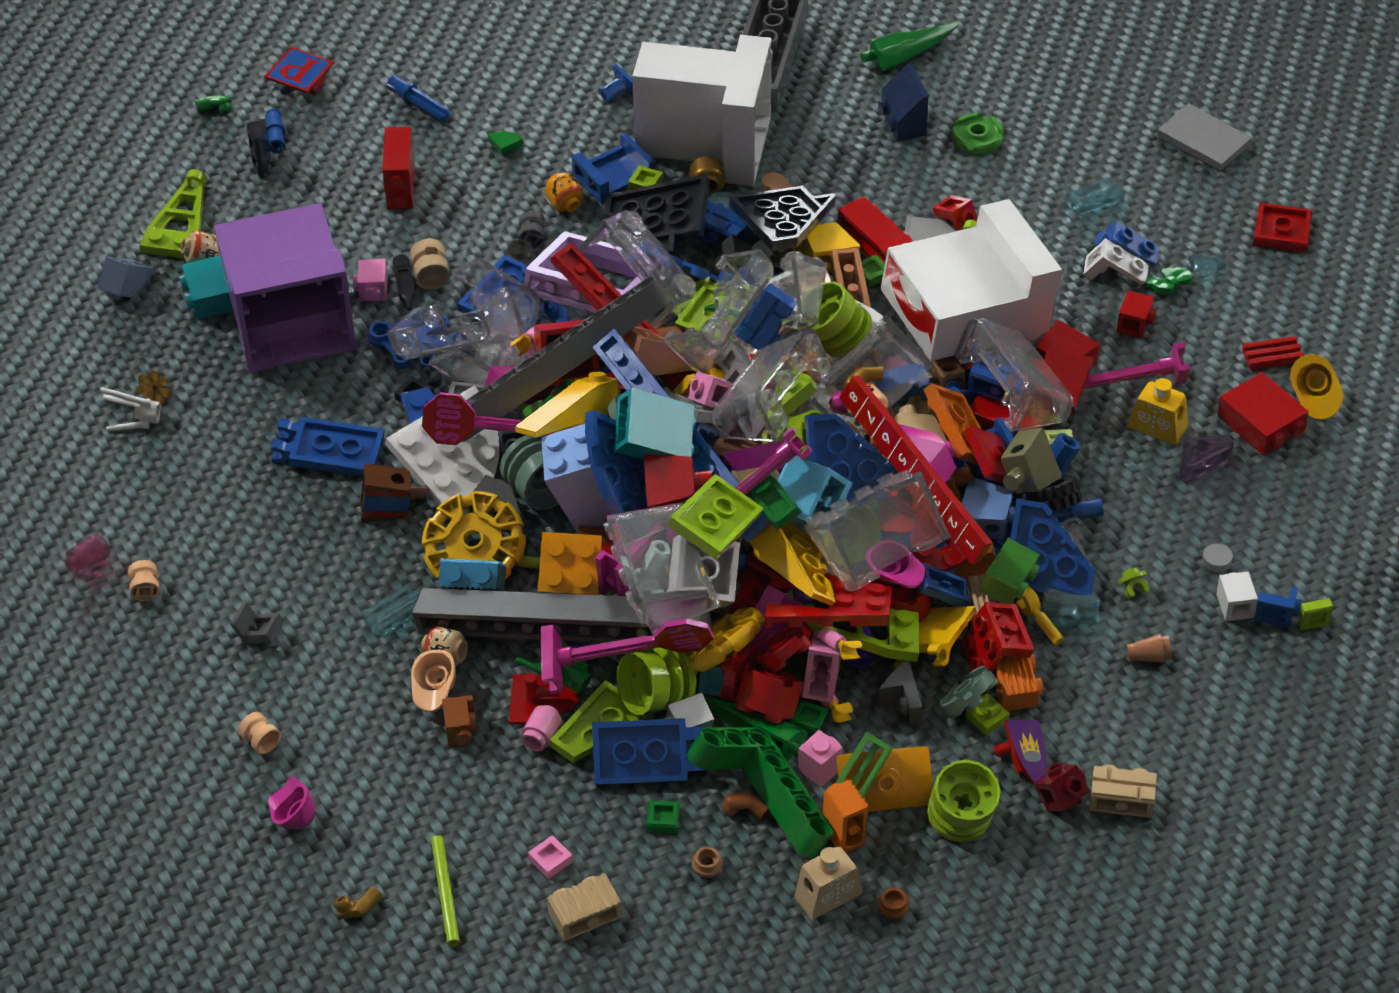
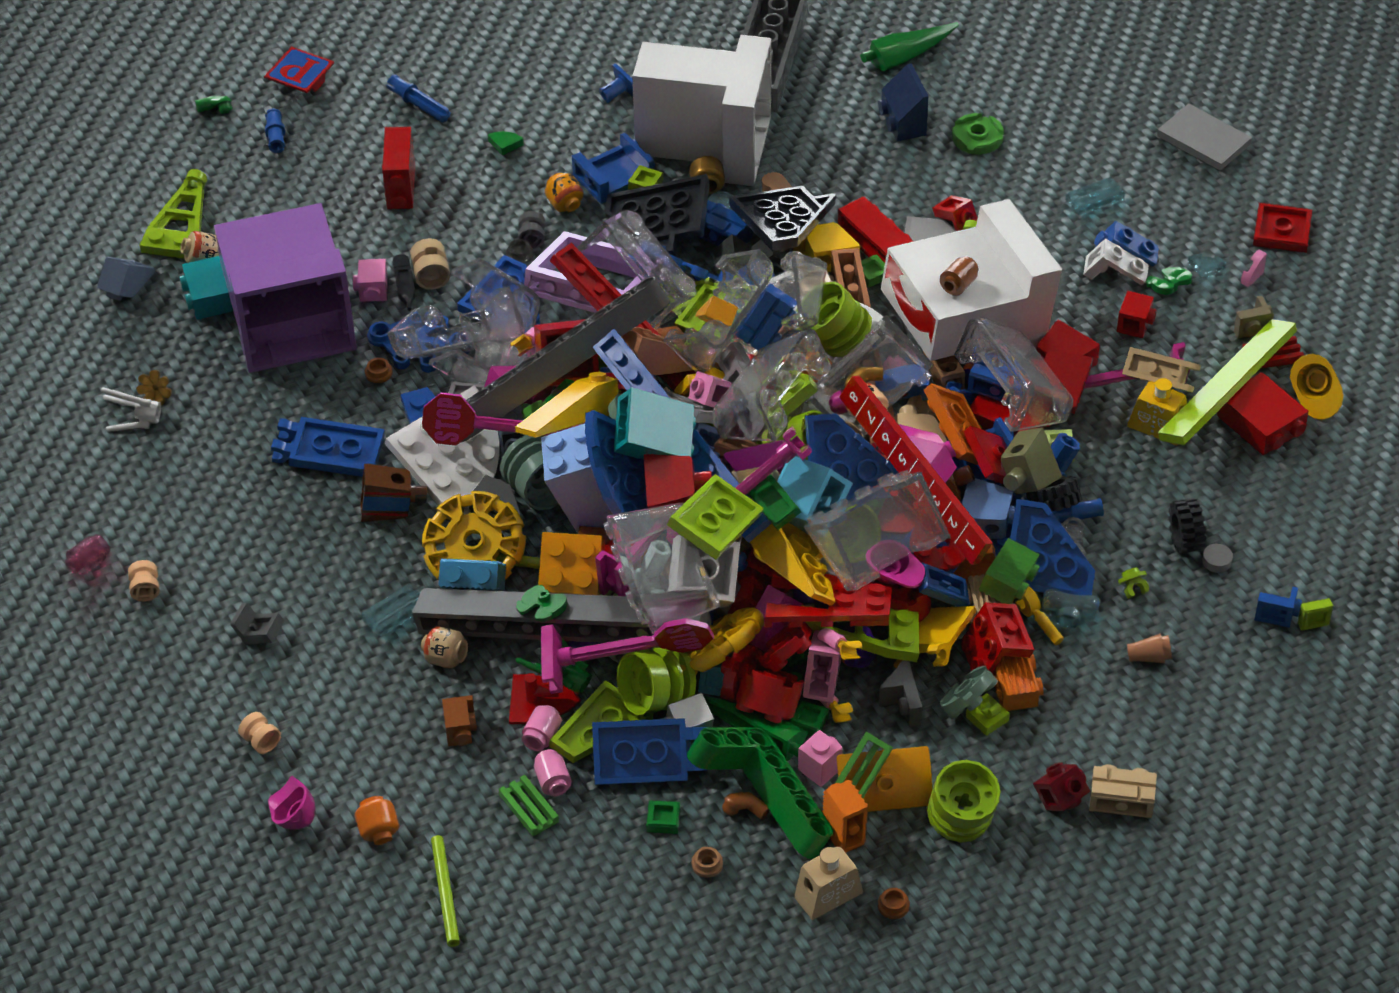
(259, 146): black slope -> none
(357, 908): pearl gold arm -> none
(377, 820): none -> orange head
(378, 370): none -> dark orange plate
(415, 384): black plate -> none
(426, 675): light nougat cap -> none
(516, 788): none -> bright green tile
(548, 605): none -> green piece
(550, 857): bright pink tile -> none
(552, 773): none -> bright pink brick
(555, 311): blue arm -> none
(584, 906): tan brick -> none
(717, 310): none -> light orange slope
(959, 275): none -> dark orange brick
(1025, 747): shield -> none
(1153, 366): none -> tan hinge
(1187, 526): none -> black tyre
(1204, 455): clear purple wing -> none
(1227, 382): none -> lime tile
(1236, 596): white brick -> none
(1251, 321): none -> dark tan bracket
(1256, 269): none -> bright pink tile

